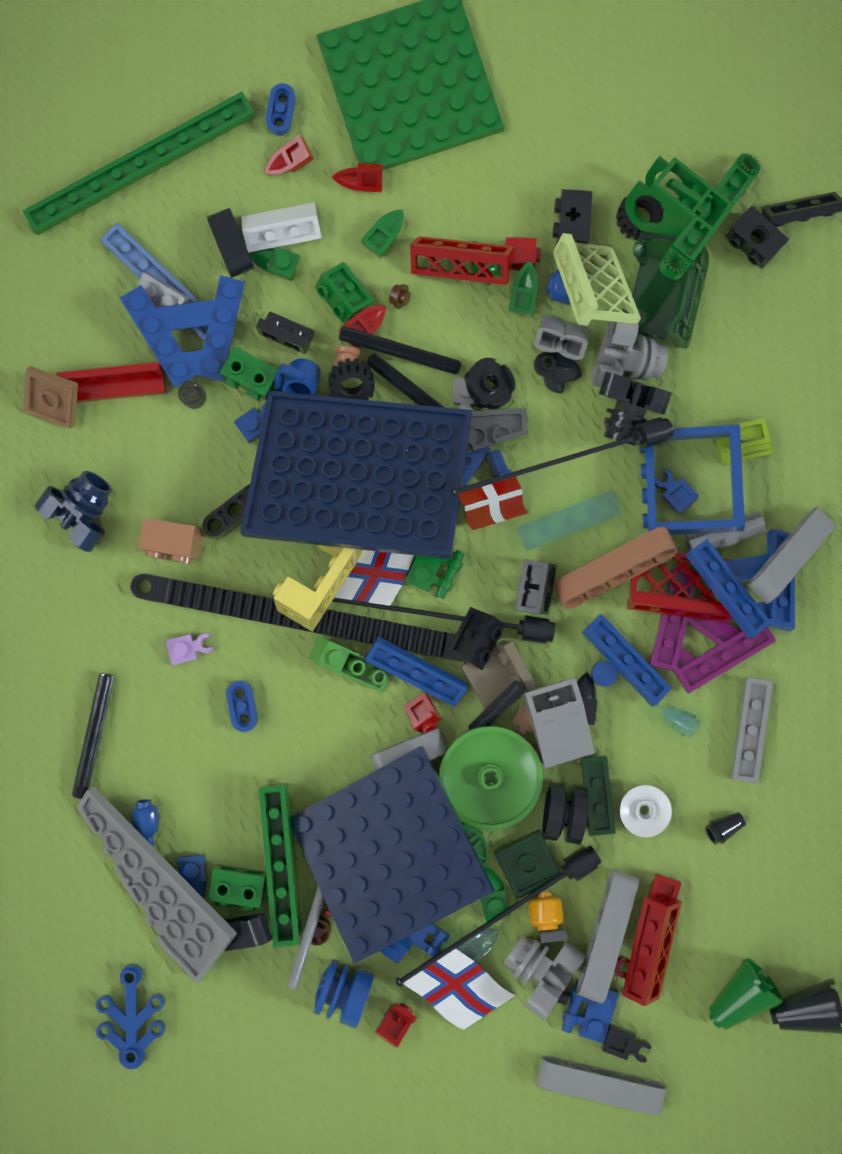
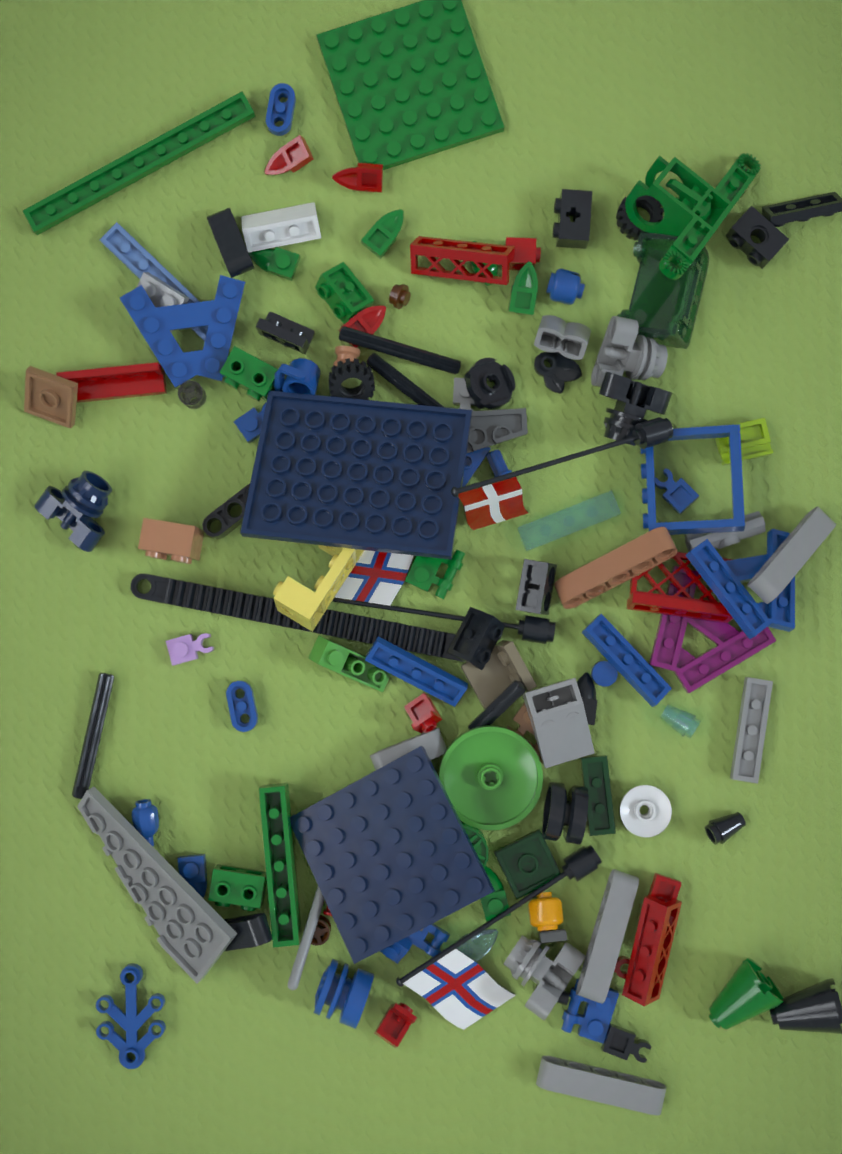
(579, 283): yellowish green fence -> none

